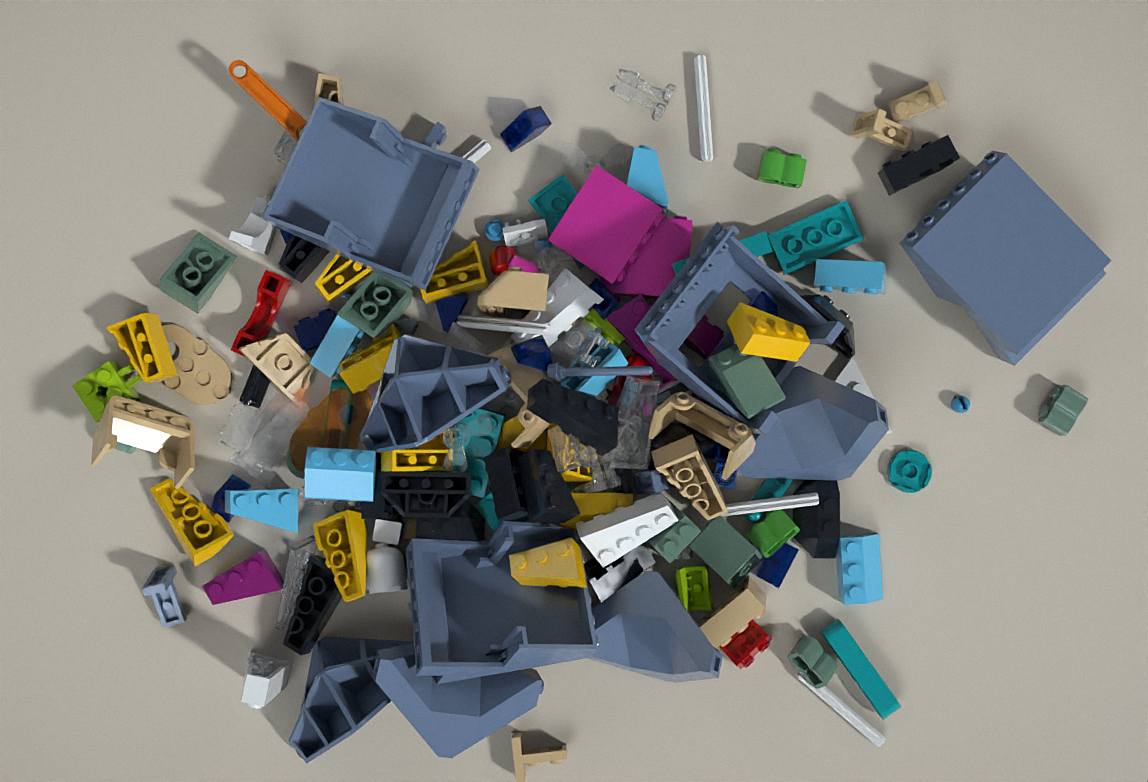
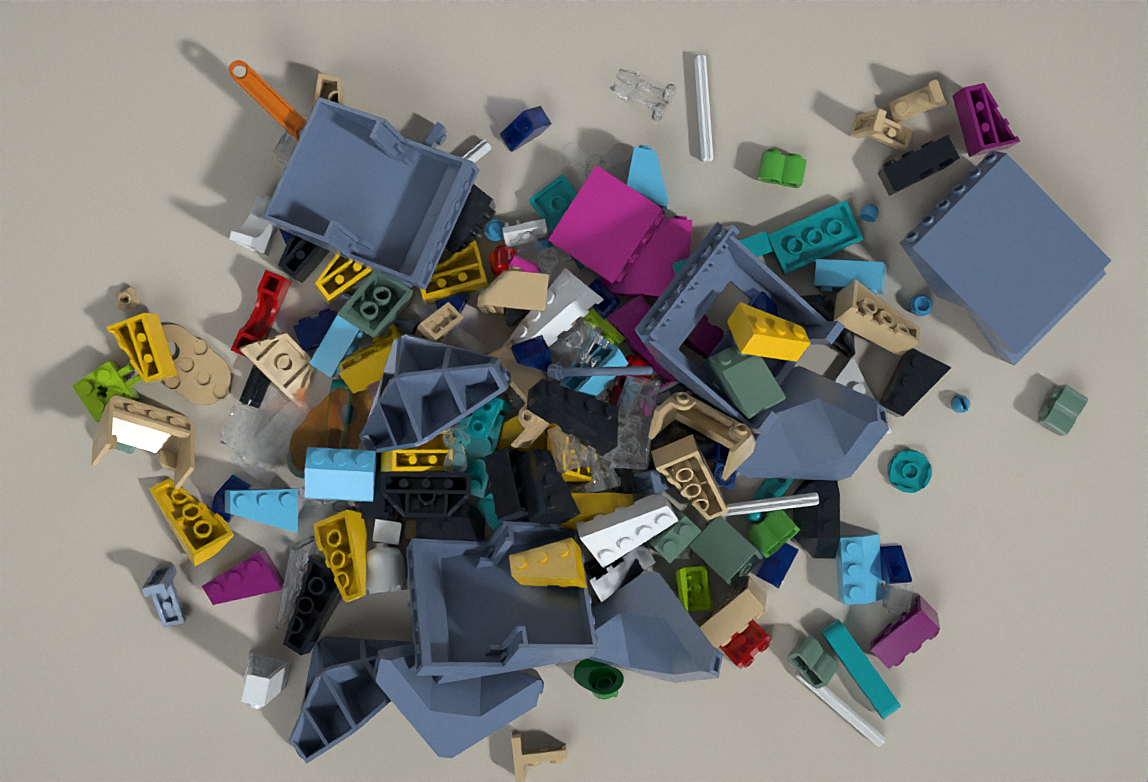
(132, 301): none -> tan plate
(197, 273): sand green slope -> none
(439, 323): none -> tan bracket
(474, 213): none -> black wedge
(485, 417): none -> teal bracket
(504, 324): white axle -> none
(599, 678): none -> green piece
(869, 213): none -> dark azure hinge
(875, 319): none -> tan wedge
(894, 565): none -> clear blue slope
(897, 598): none -> clear brick
(906, 634): none -> magenta wedge
(911, 381): none -> black wedge
(921, 305): none -> dark azure plate
(981, 121): none -> magenta wedge

